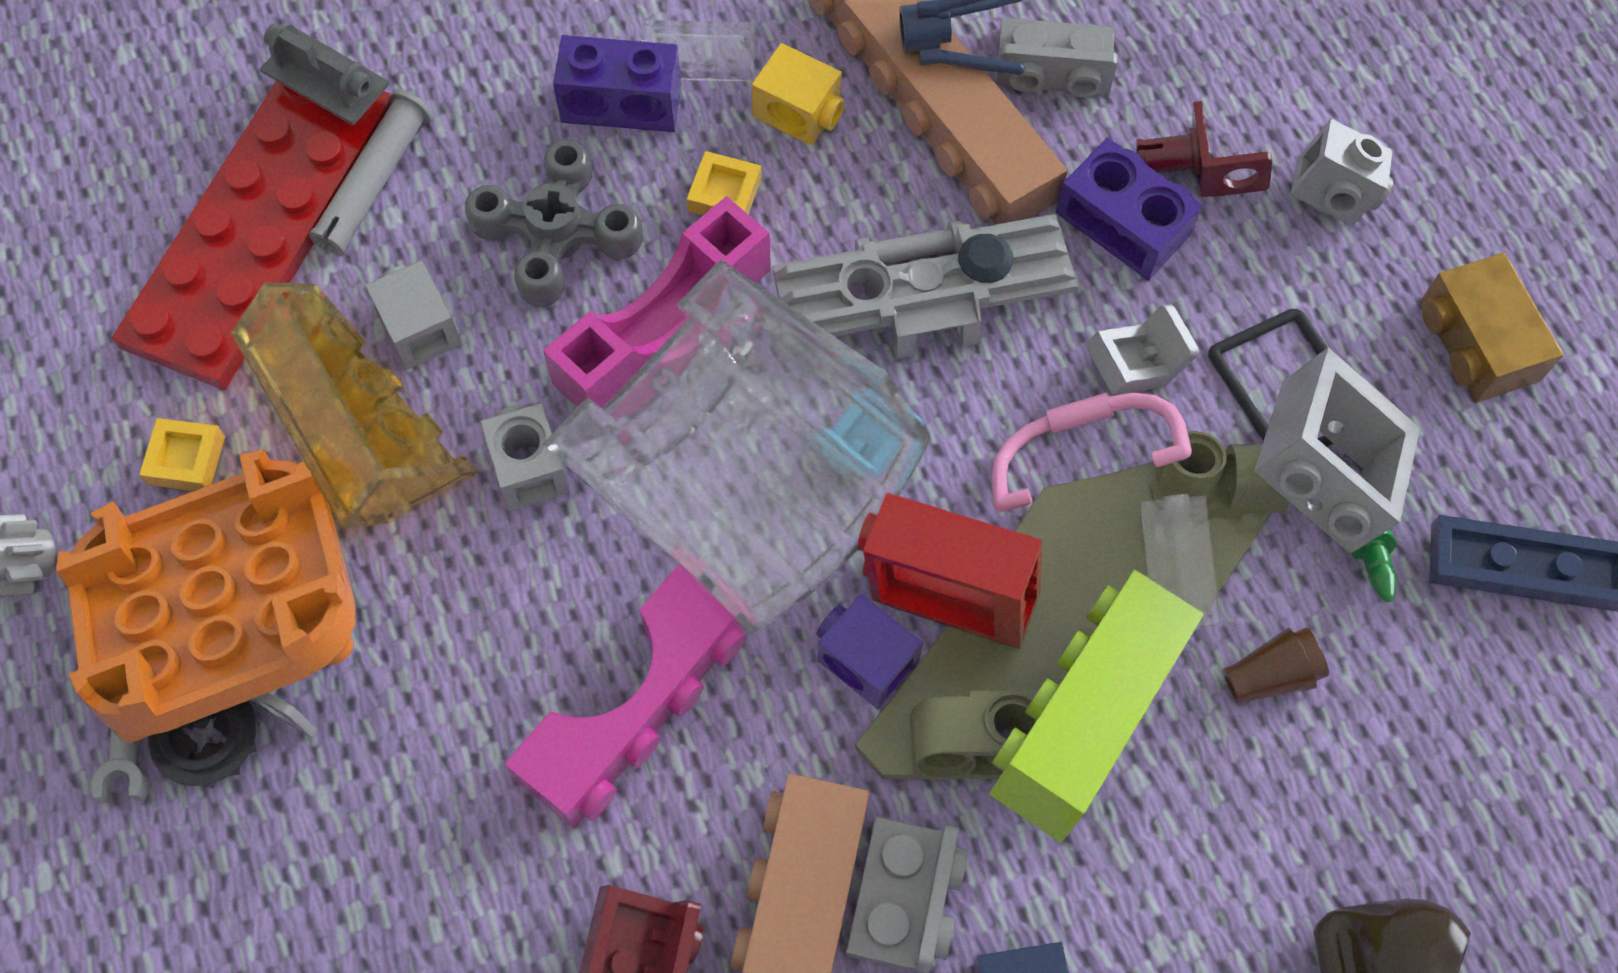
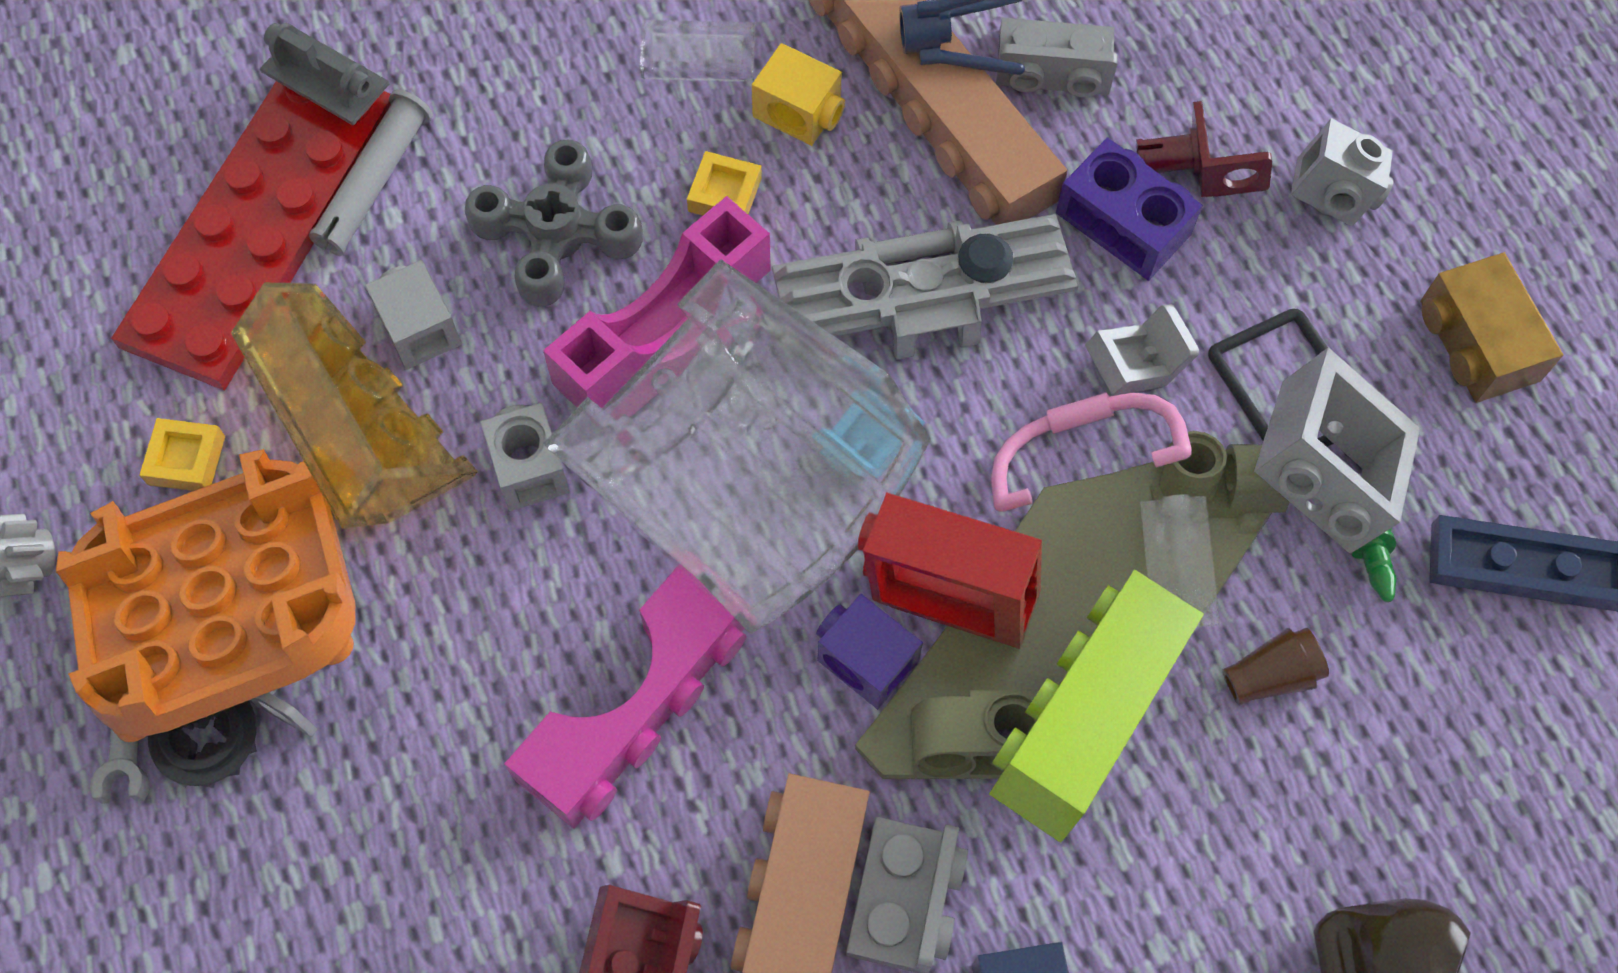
(617, 83): dark purple brick -> none

